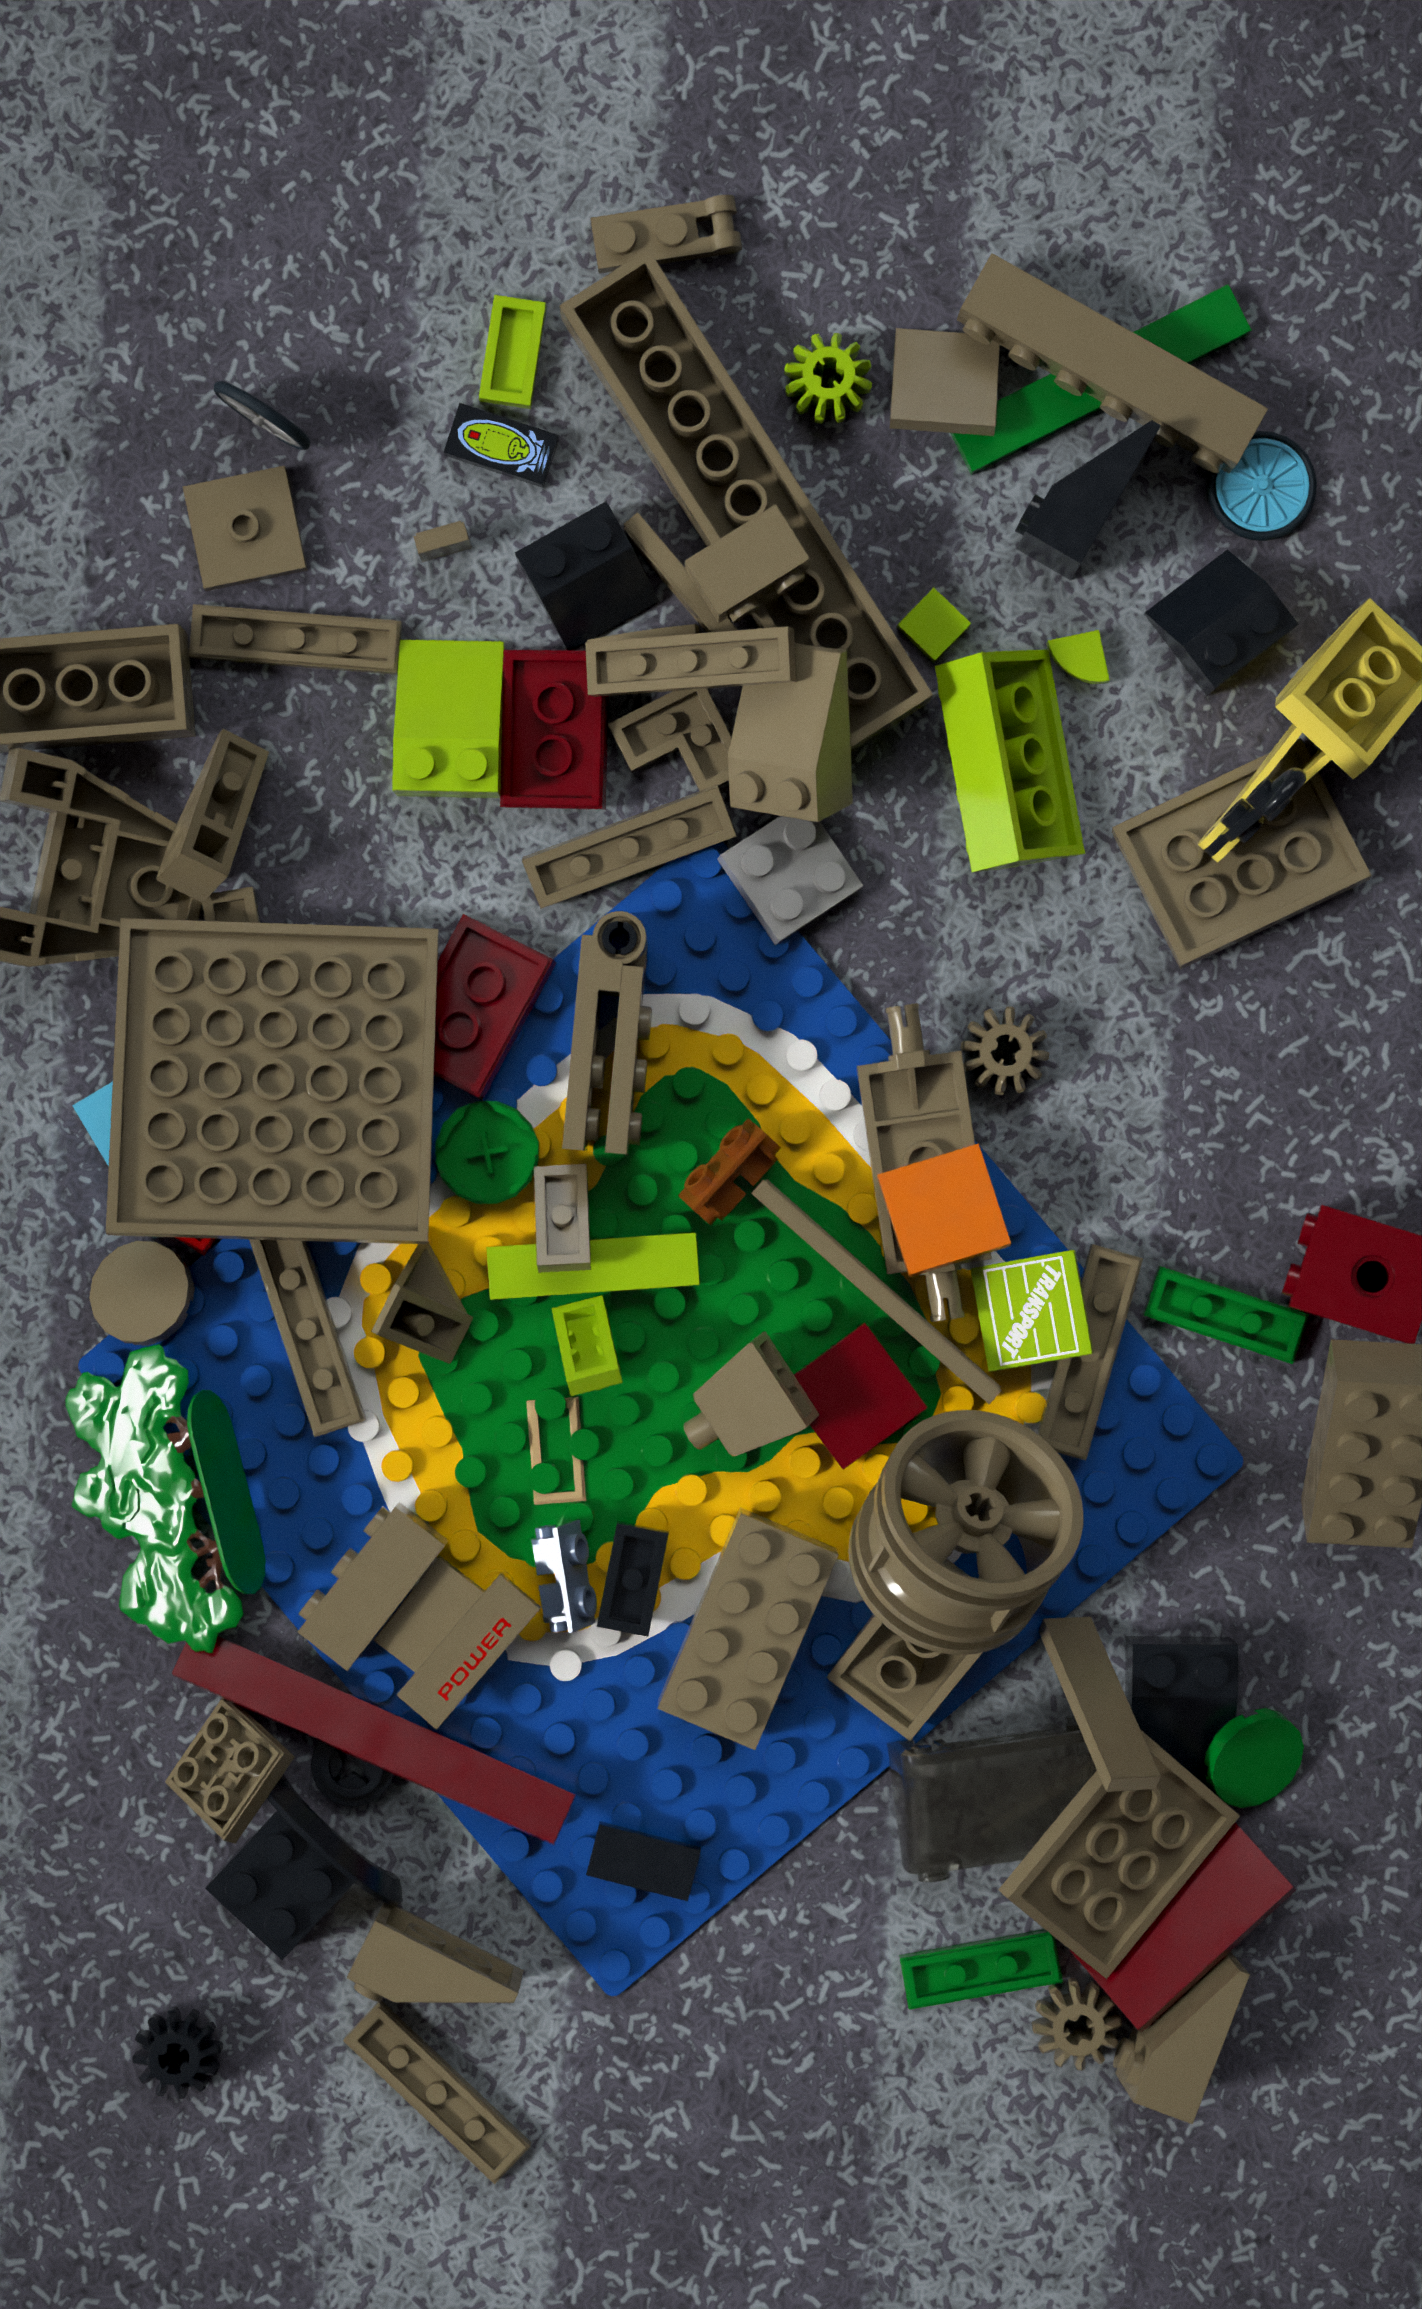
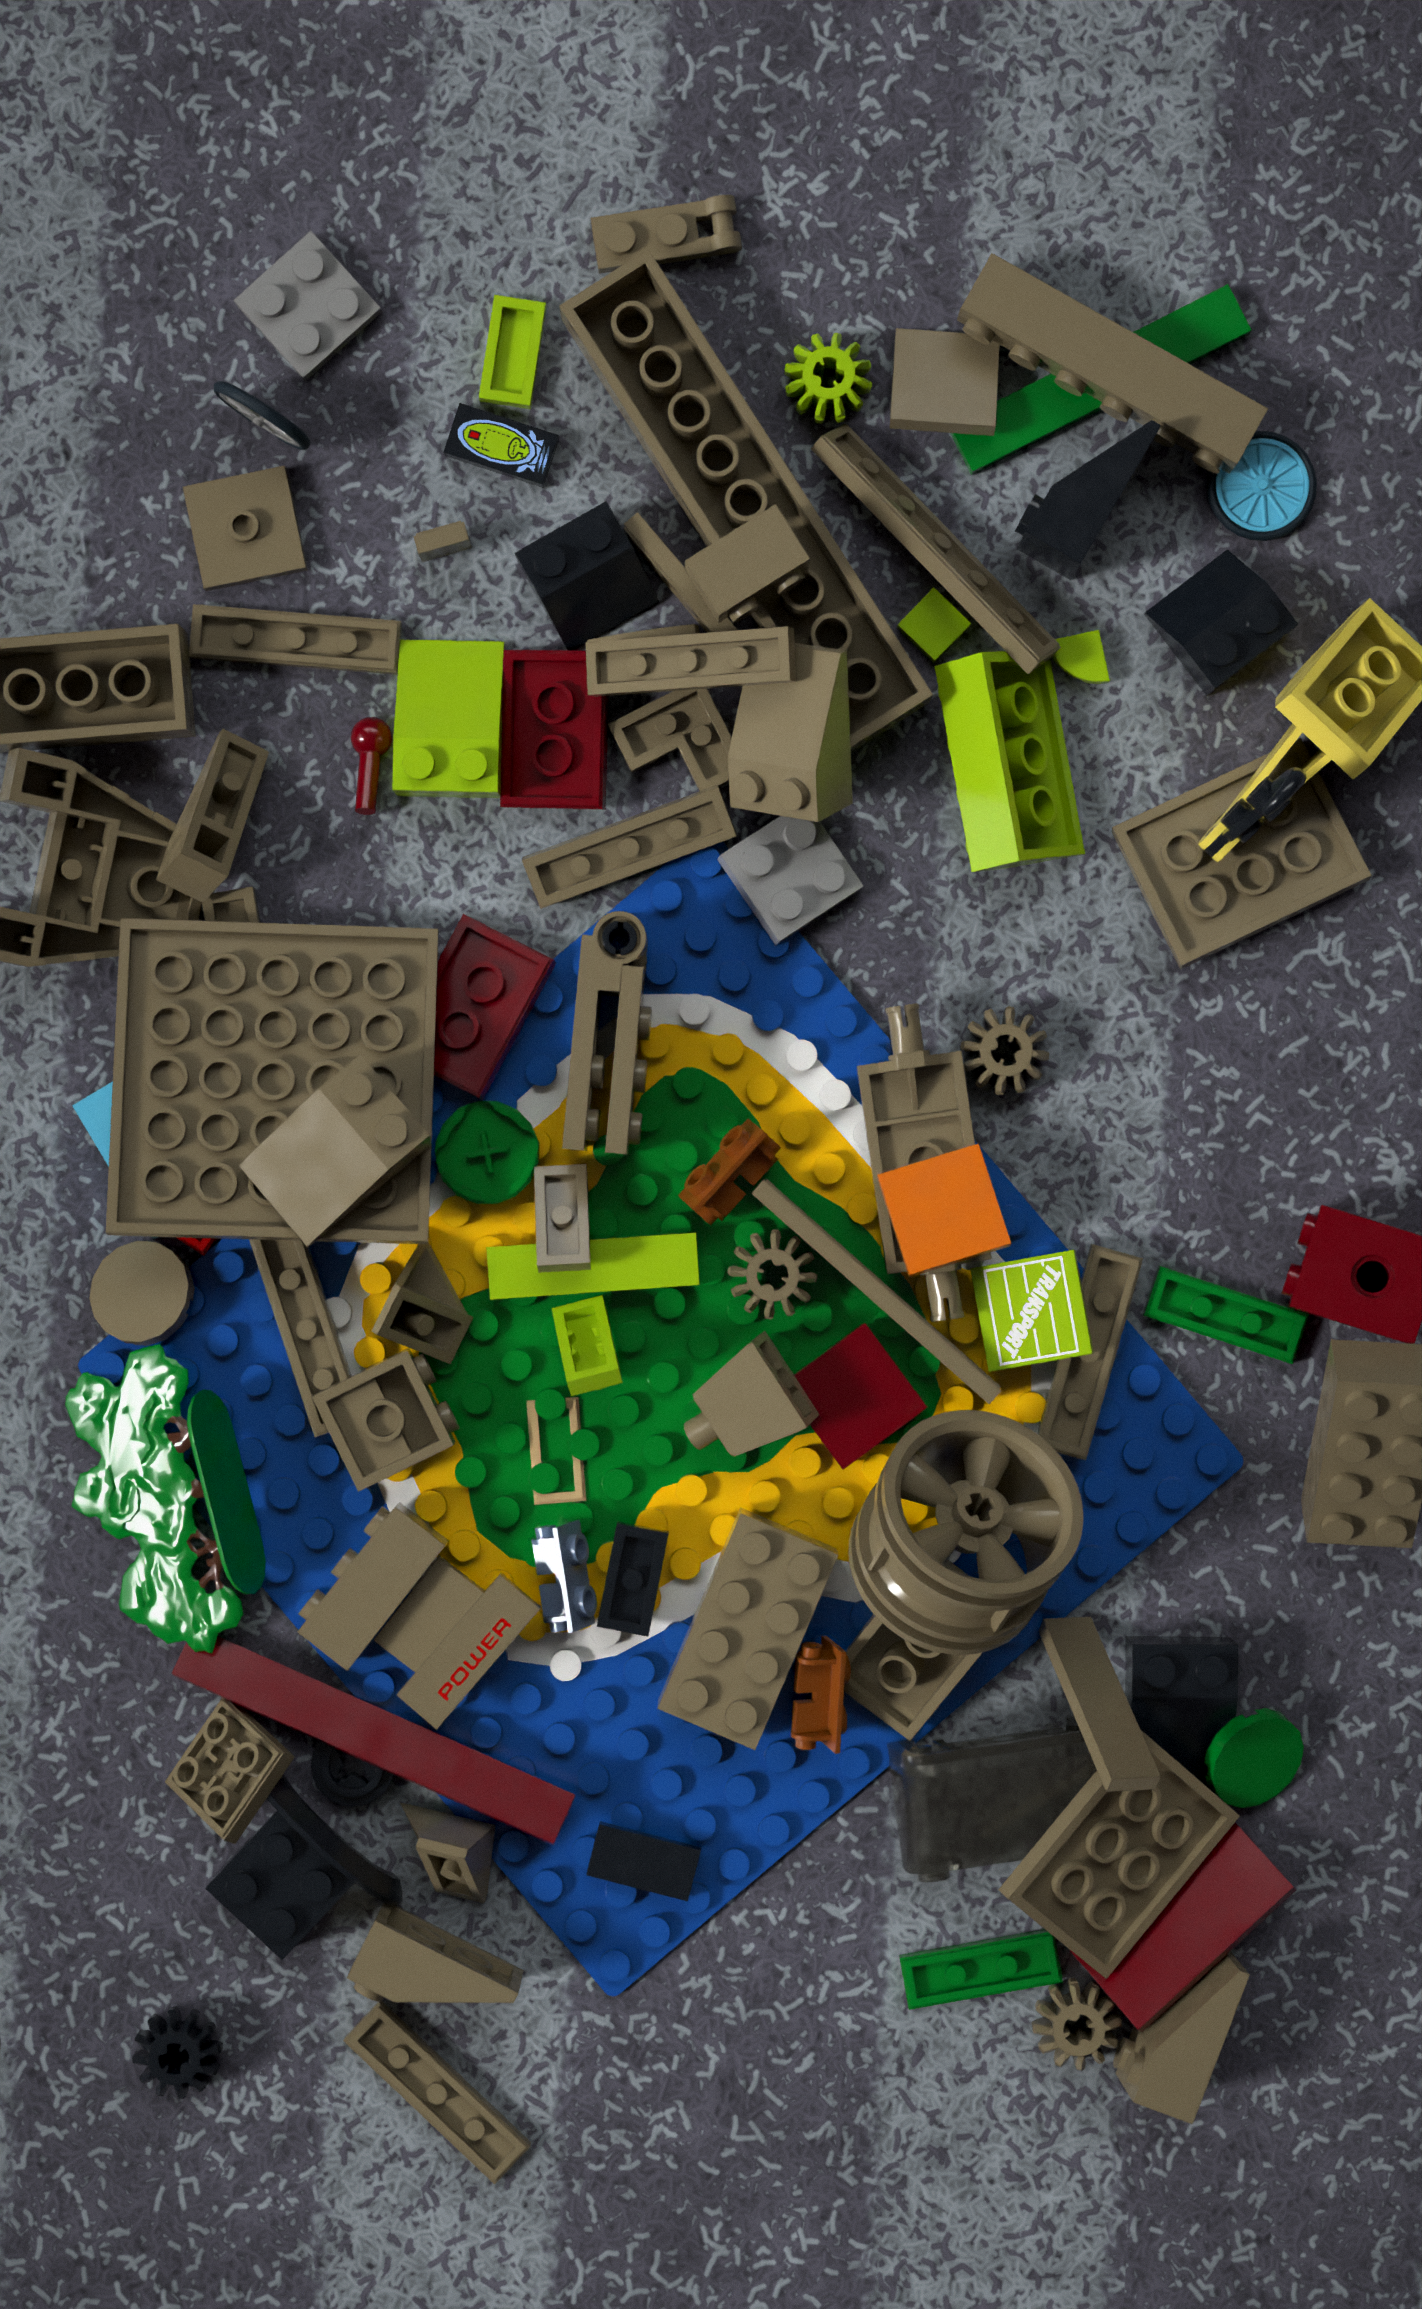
(307, 305): none -> light grey plate
(335, 1150): none -> dark tan slope
(371, 740): none -> dark red bar
(386, 1418): none -> dark tan plate
(453, 1851): none -> dark tan slope
(779, 1257): none -> dark tan gear
(823, 1672): none -> dark orange hinge
(936, 548): none -> dark tan tile

